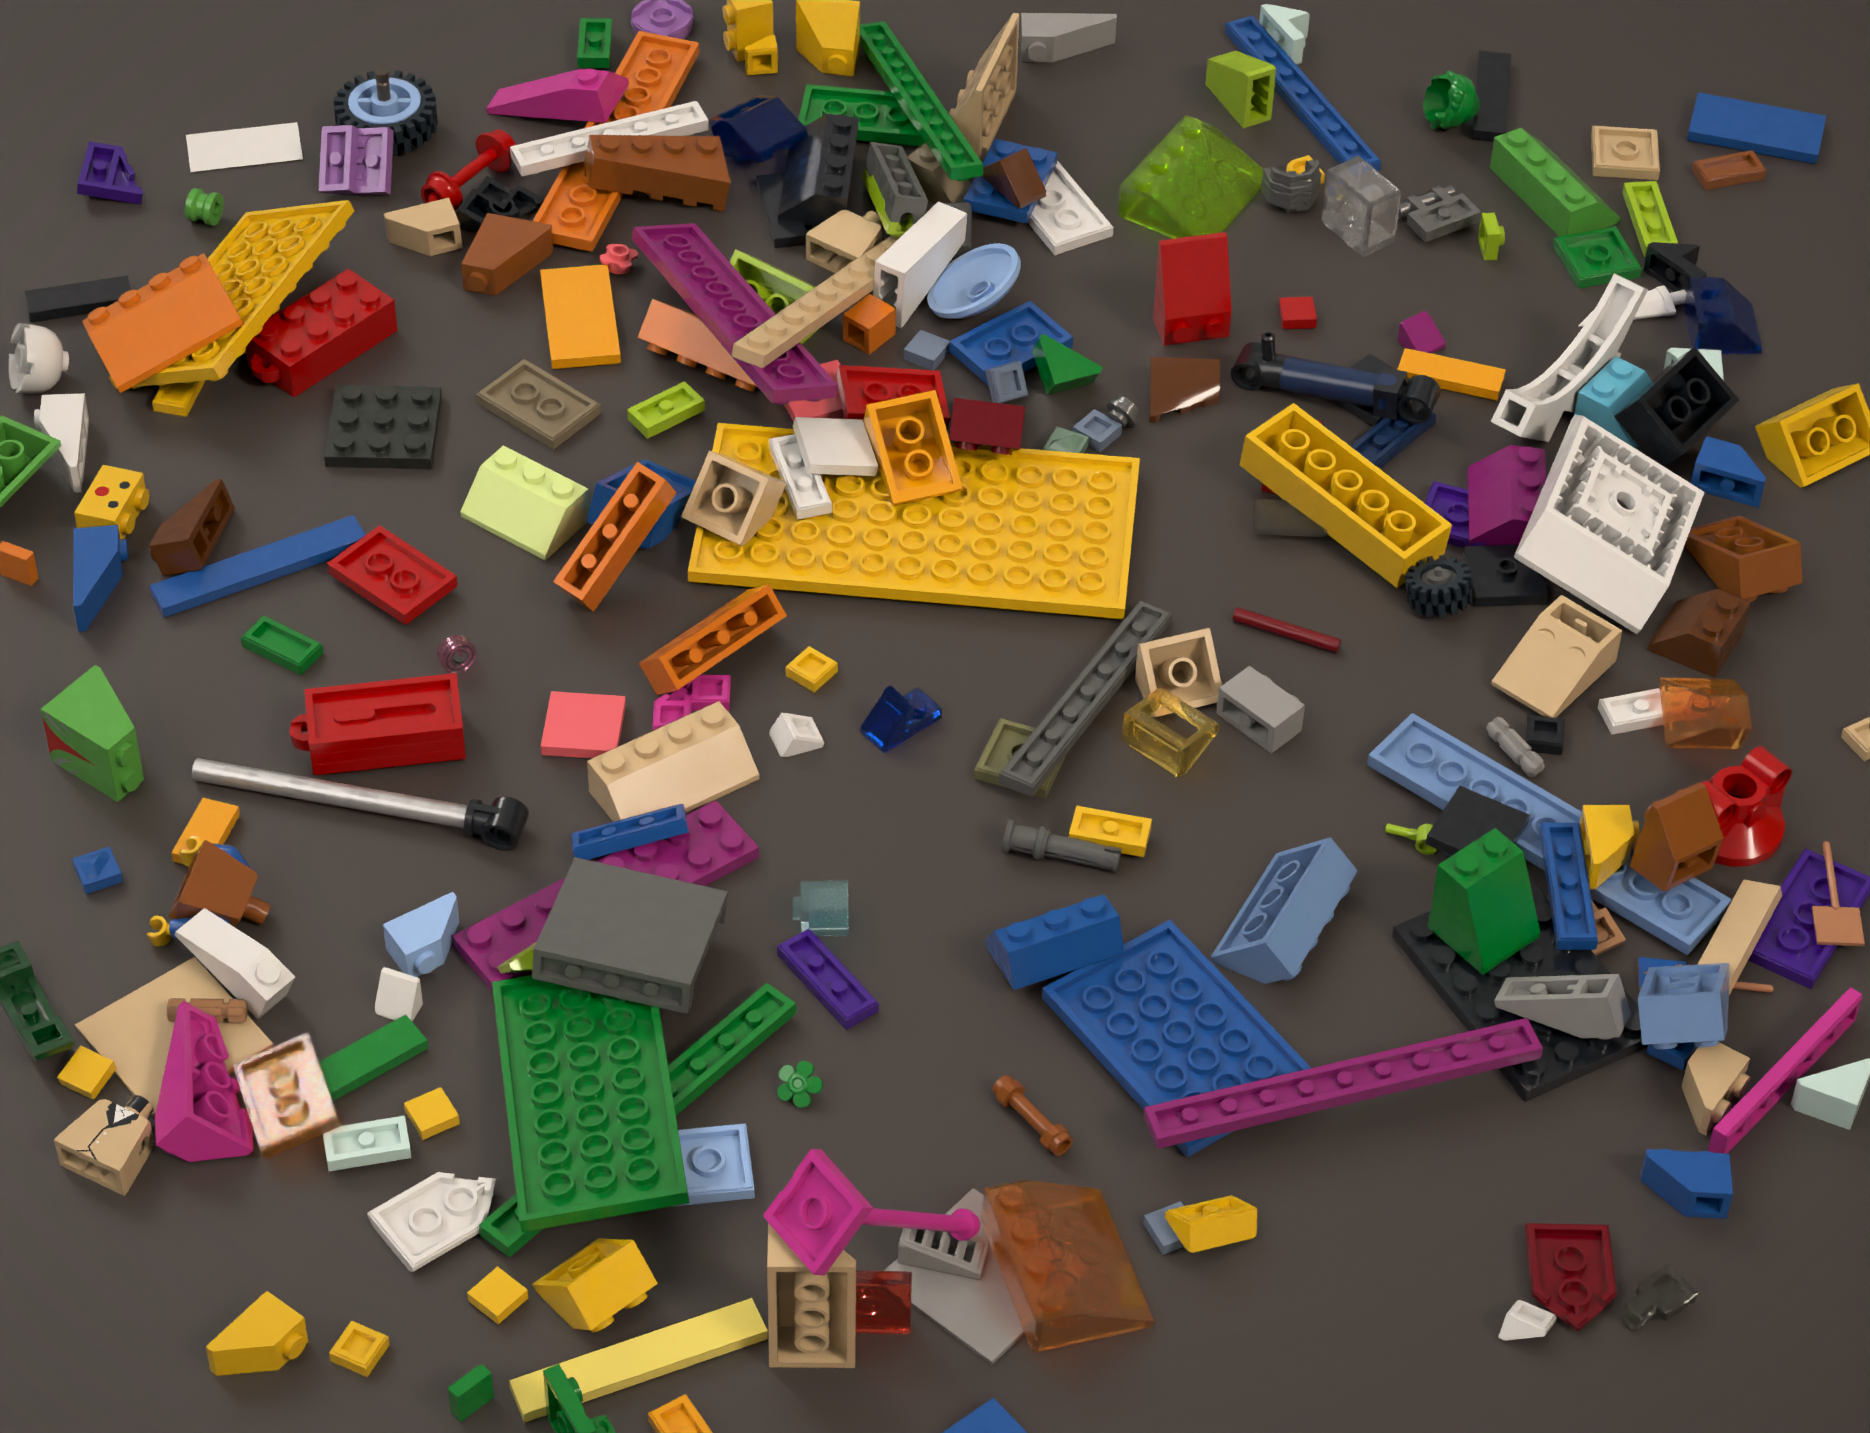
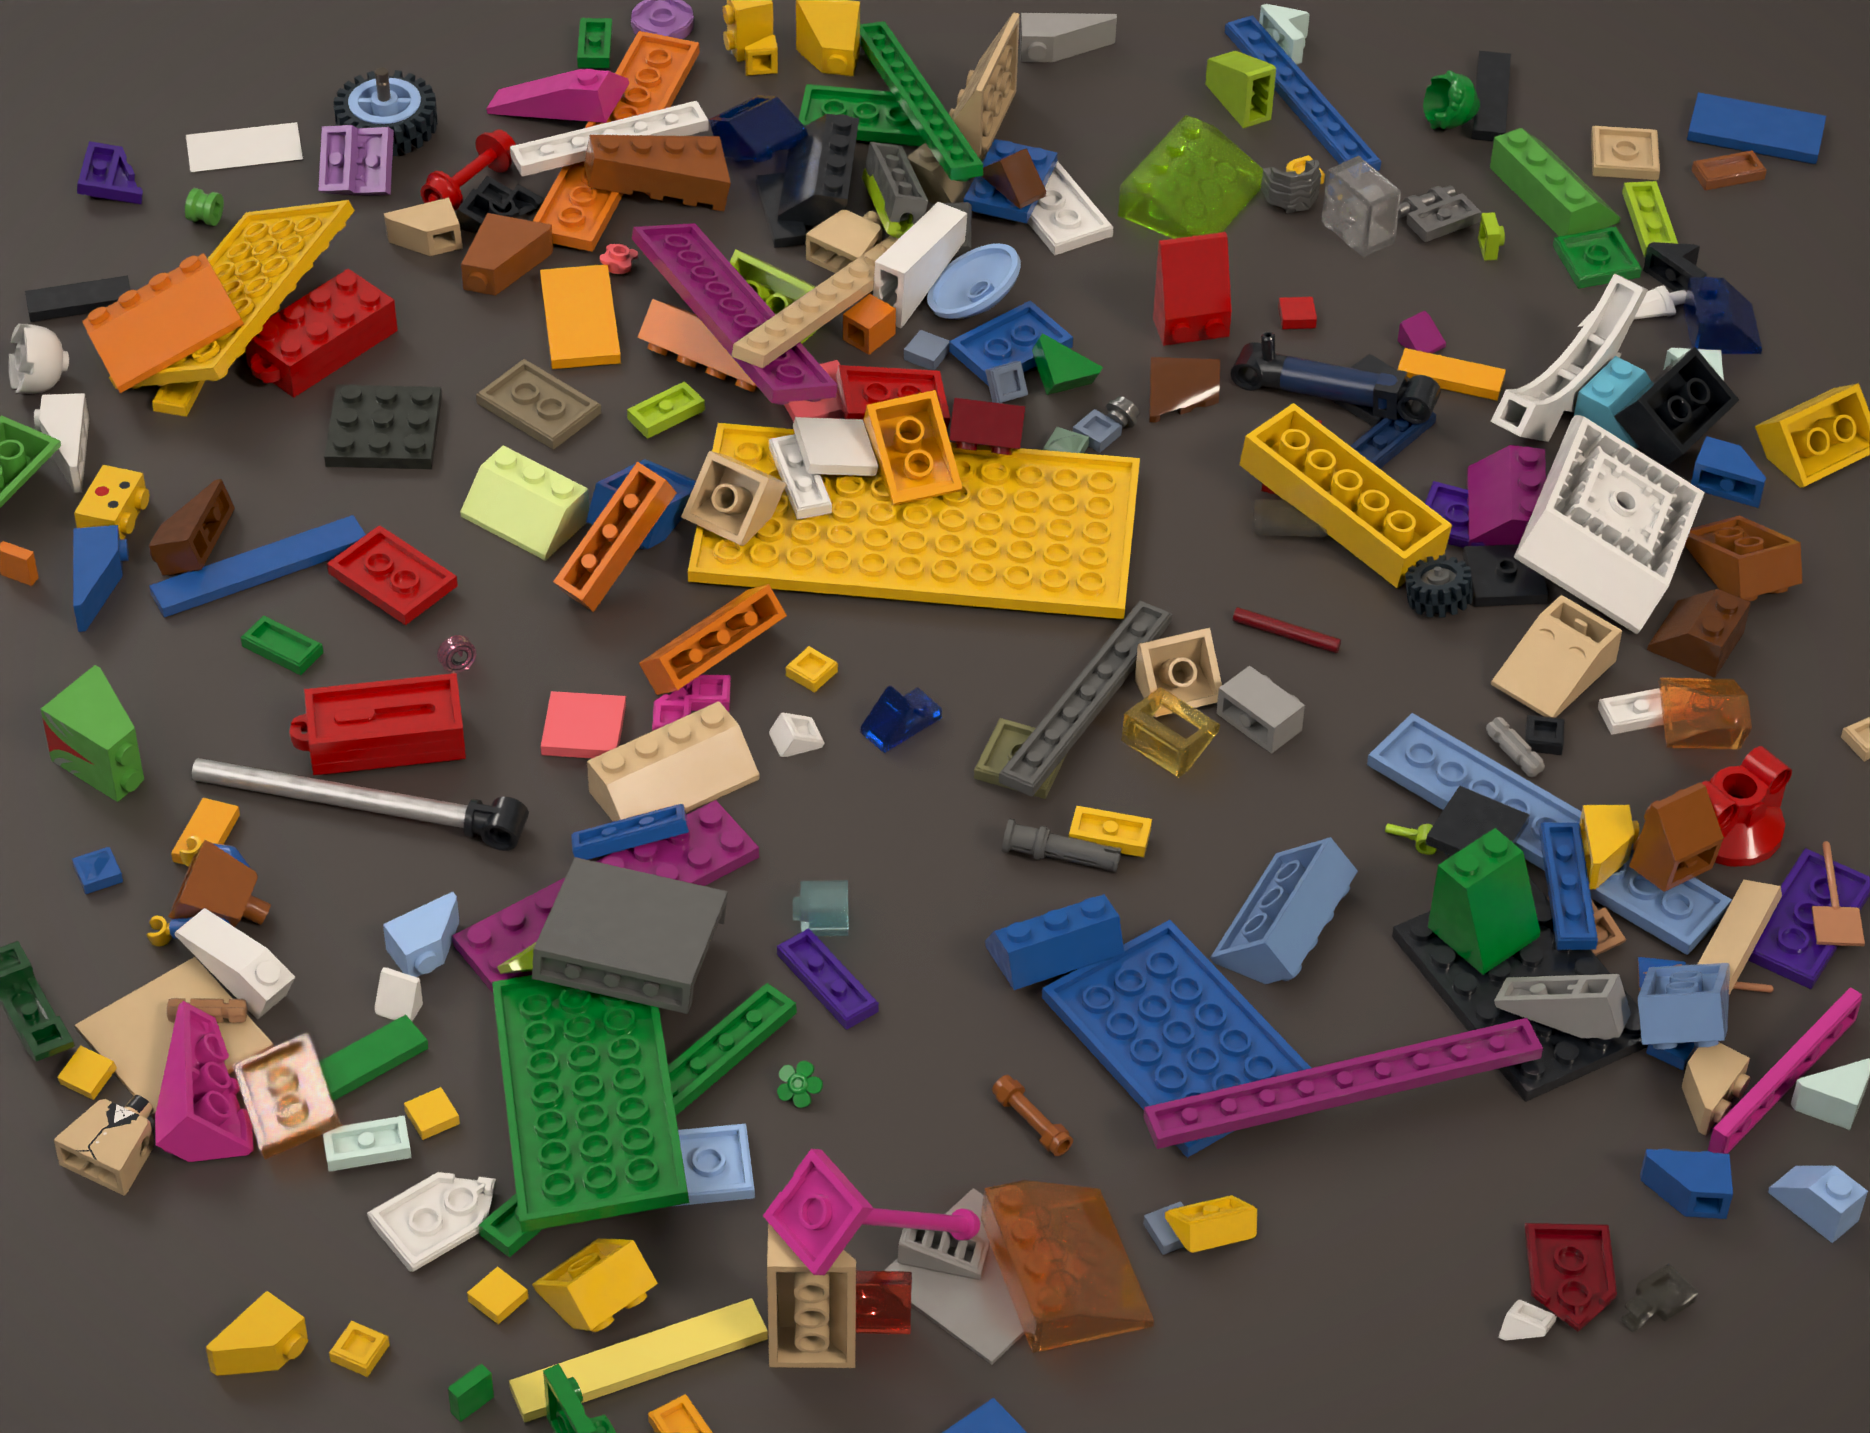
(1821, 1198): none -> light blue slope

